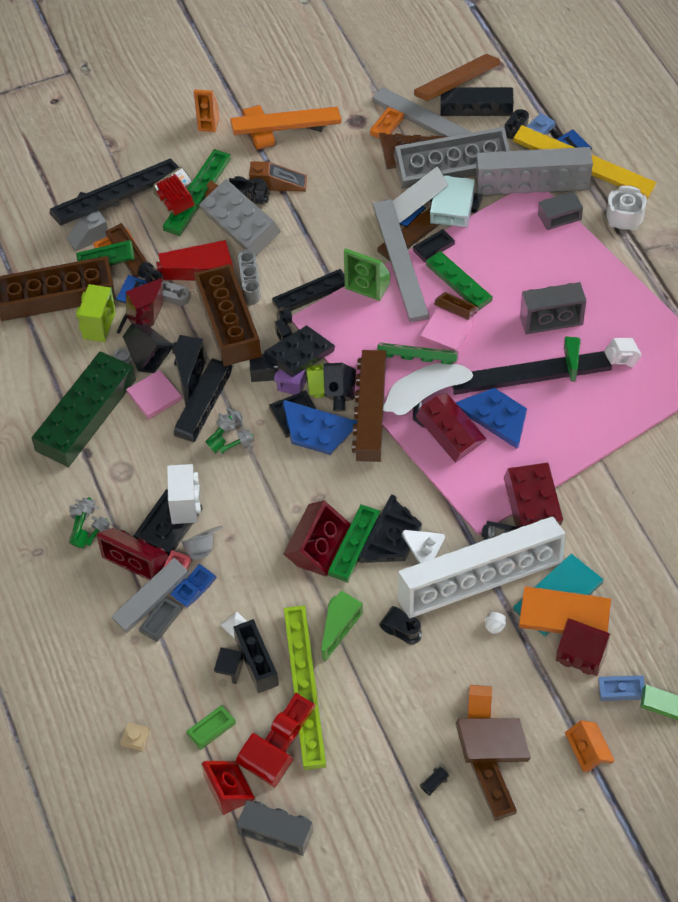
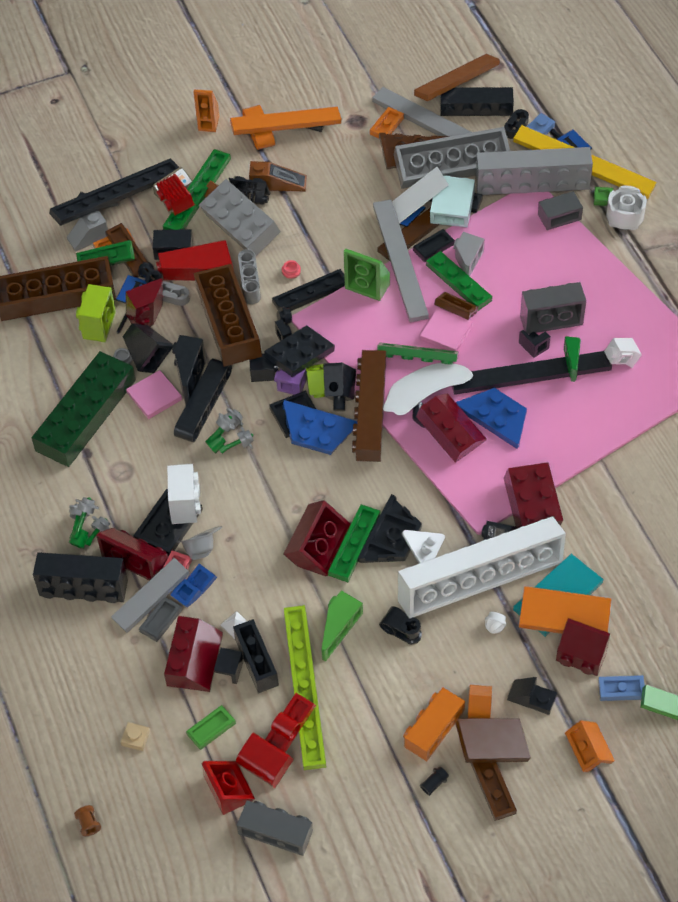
(80, 577): none -> black brick
(87, 820): none -> dark orange bush
(171, 240): none -> black brick
(193, 654): none -> dark red slope
(291, 269): none -> coral plate
(433, 723): none -> orange brick
(468, 251): none -> light grey slope
(530, 695): none -> black slope
(534, 343): none -> black panel
(601, 195): none -> bright green tile

